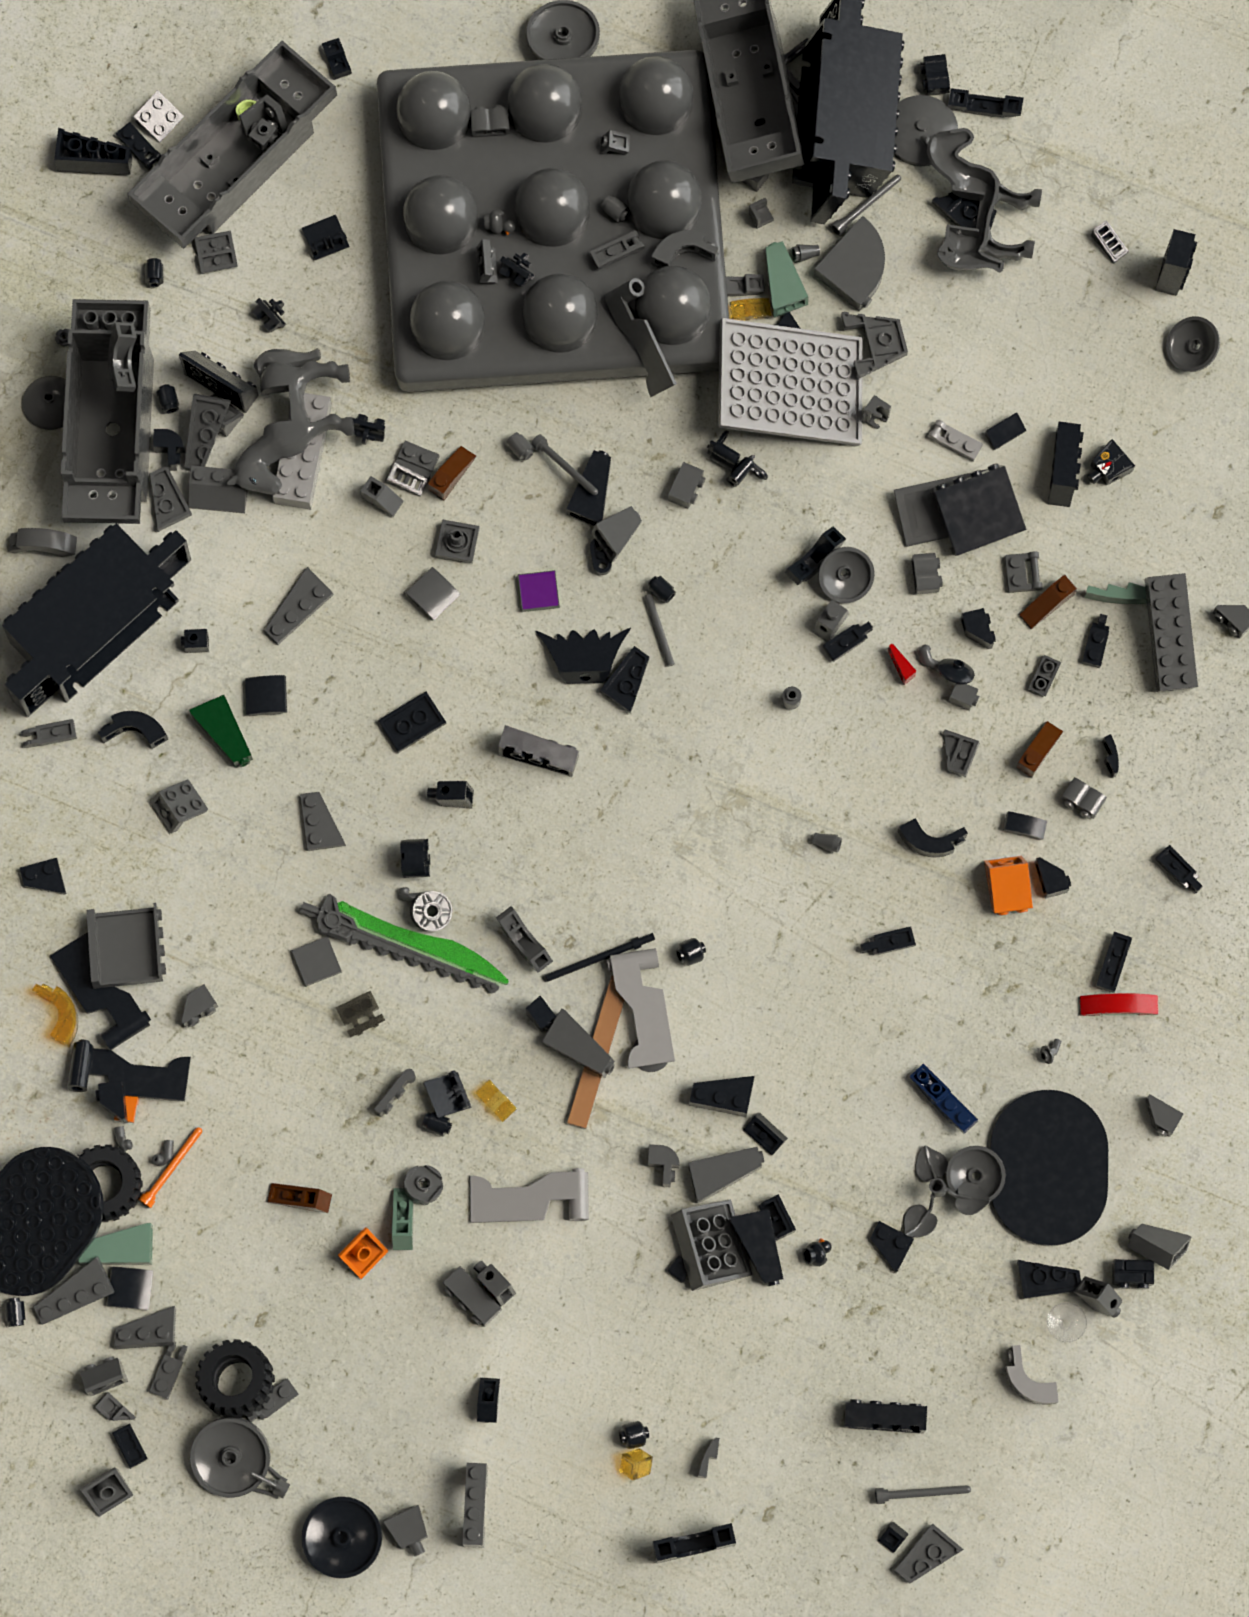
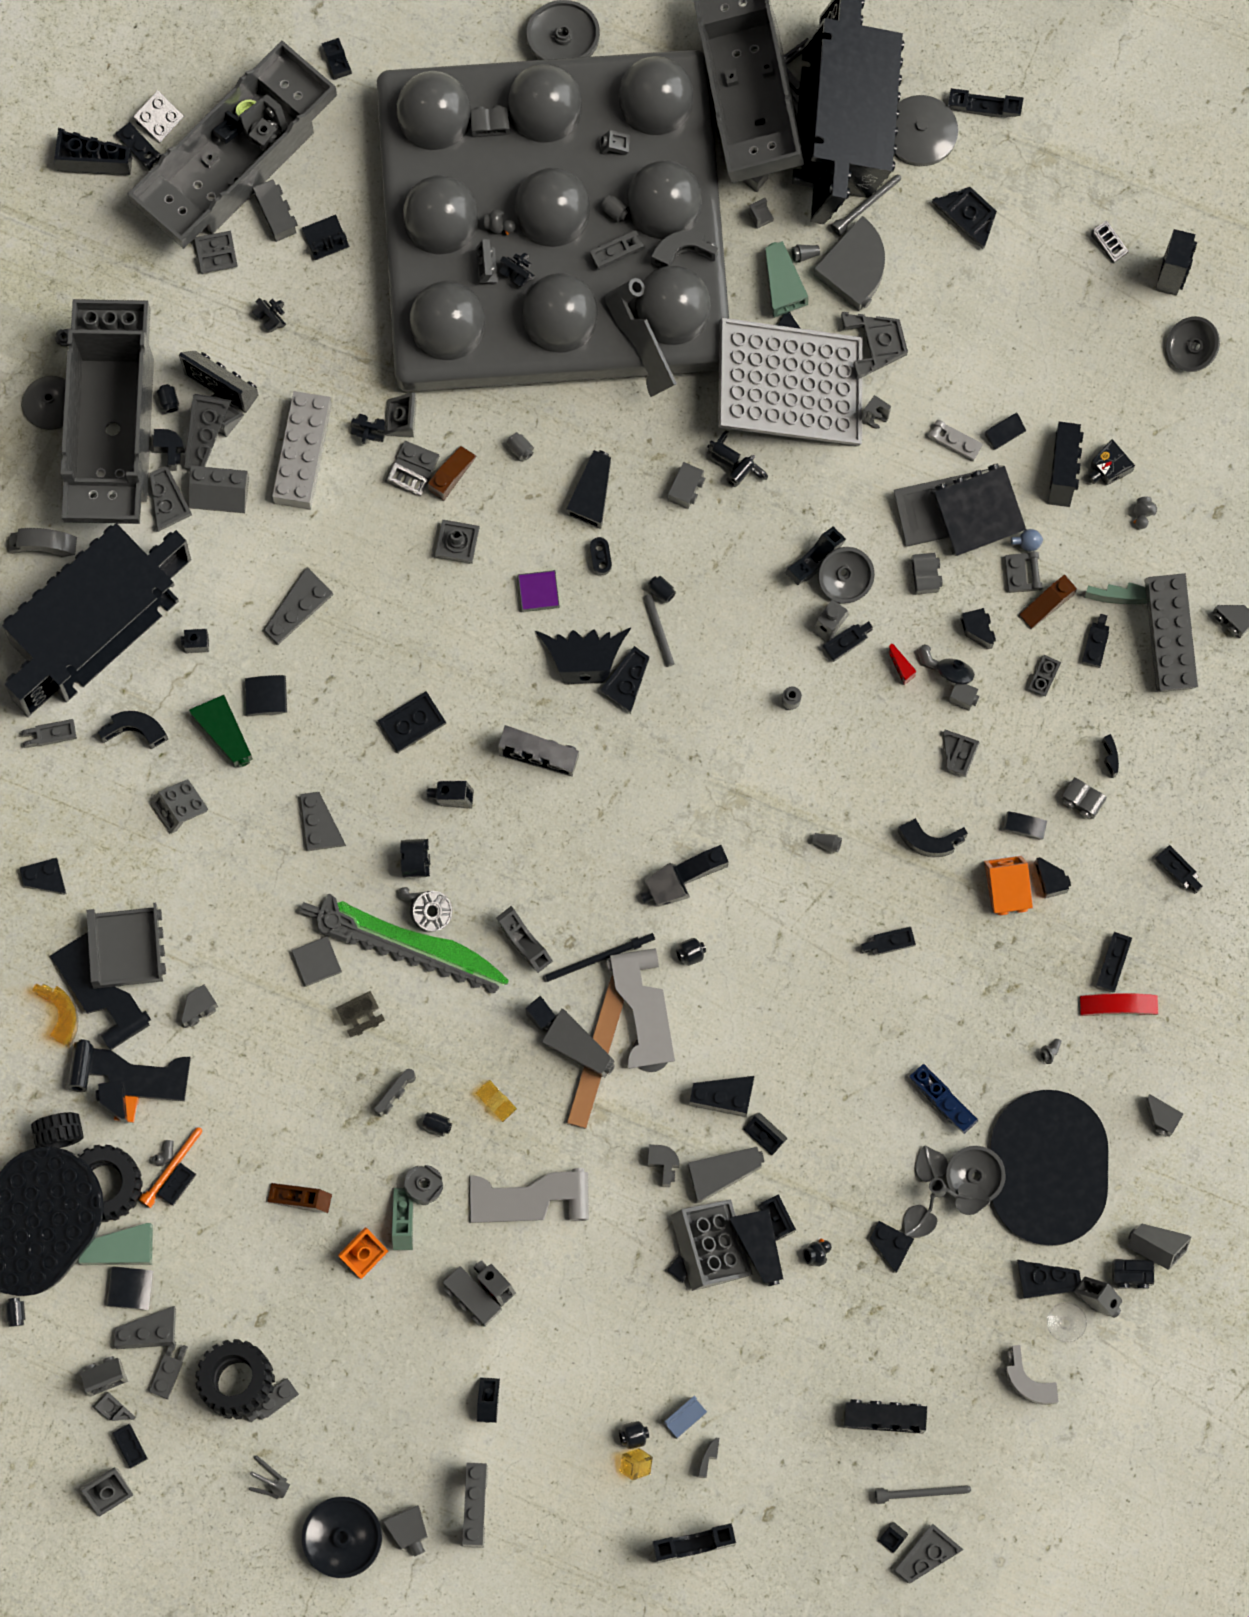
(57, 1130): none -> black tyre
(80, 1290): dark grey wing -> none
(119, 356): dark grey arch -> none
(121, 1139): dark grey arm -> none
(154, 272): black brick -> none
(176, 1184): none -> black plate
(226, 1455): dark grey dish -> none
(228, 128): none -> black bracket
(275, 210): none -> dark grey brick
(289, 373): dark grey animal -> none
(381, 496): dark grey slope -> none
(401, 416): none -> dark grey slope
(432, 593): dark grey slope -> none
(447, 1094): black hinge -> none
(540, 444): dark grey piece -> none
(616, 531): dark grey slope -> none
(665, 887): none -> black torso
(685, 1417): none -> sand blue panel
(703, 864): none -> black slope
(743, 286): dark grey slope -> none
(750, 308): clear yellow slope -> none
(936, 74): black brick -> none
(970, 246): dark grey animal -> none
(1029, 540): none -> sand blue piece
(1039, 749): reddish brown slope -> none
(1143, 509): none -> dark grey animal

